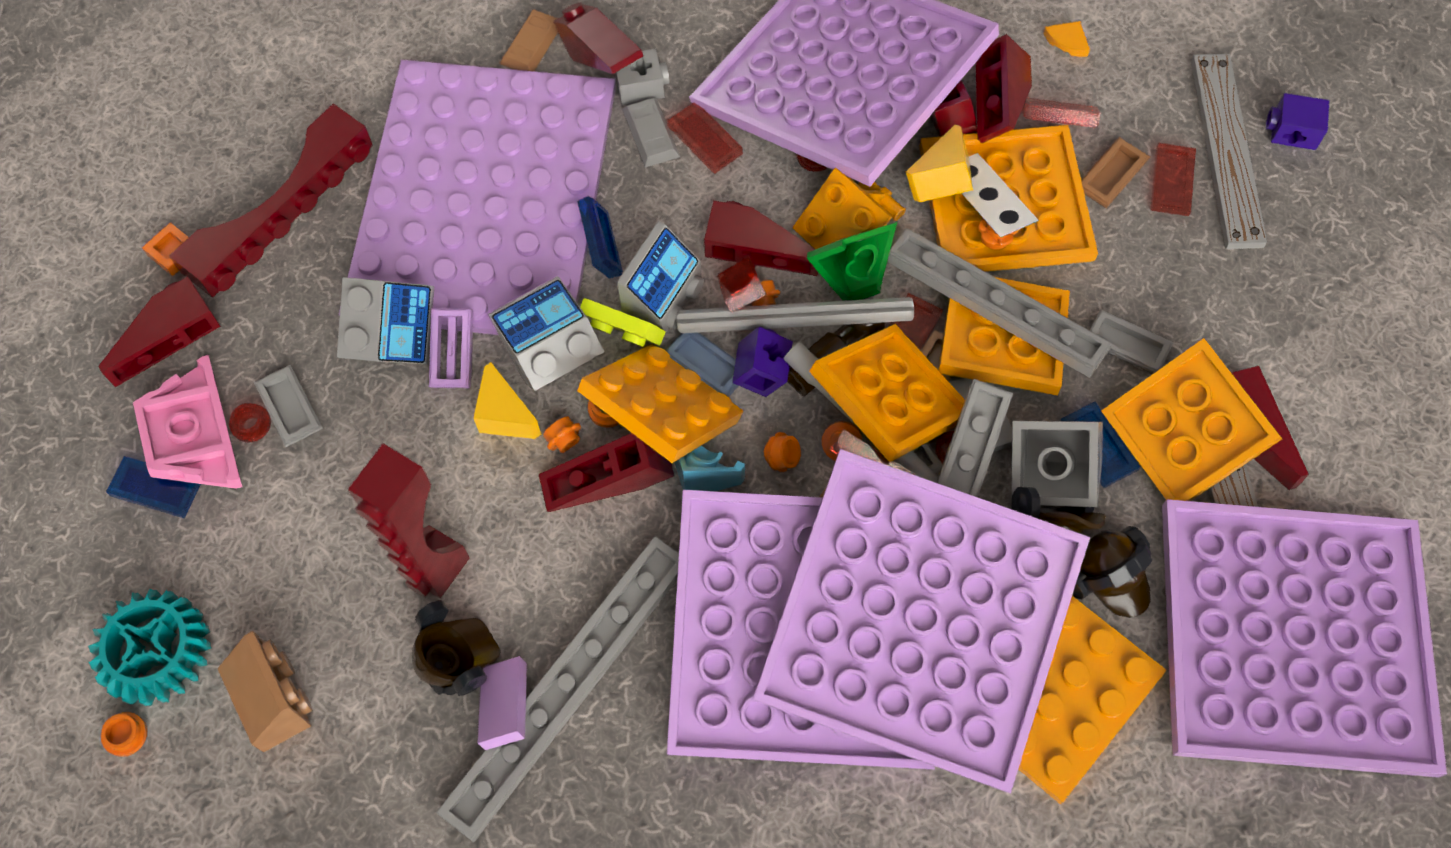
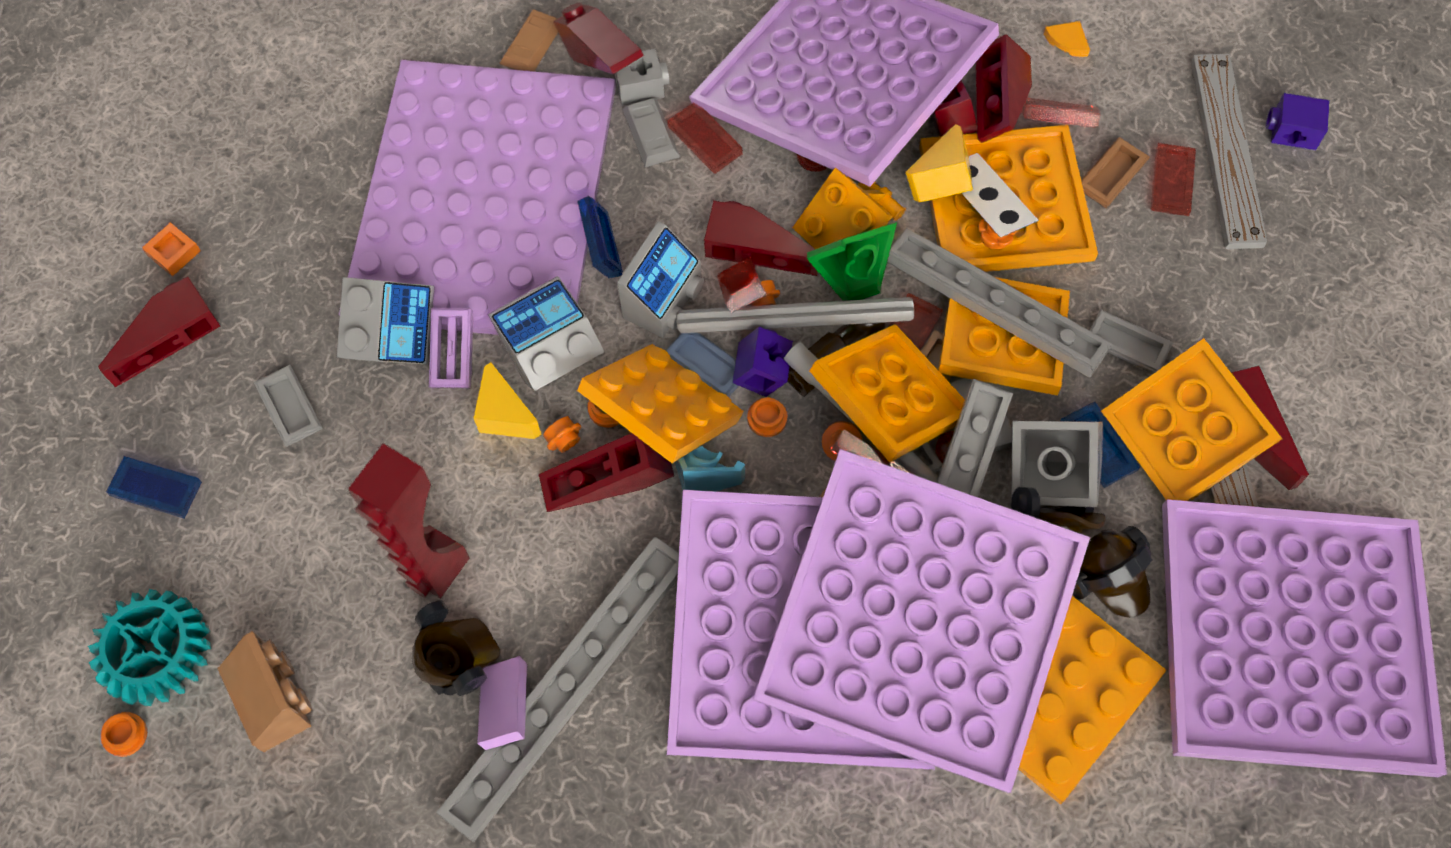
(187, 430): bright pink wing -> none
(220, 252): dark red arch -> none
(242, 414): clear red plate -> none
(635, 329): neon yellow plate -> none
(767, 417): none -> orange plate
(782, 452): orange plate -> none

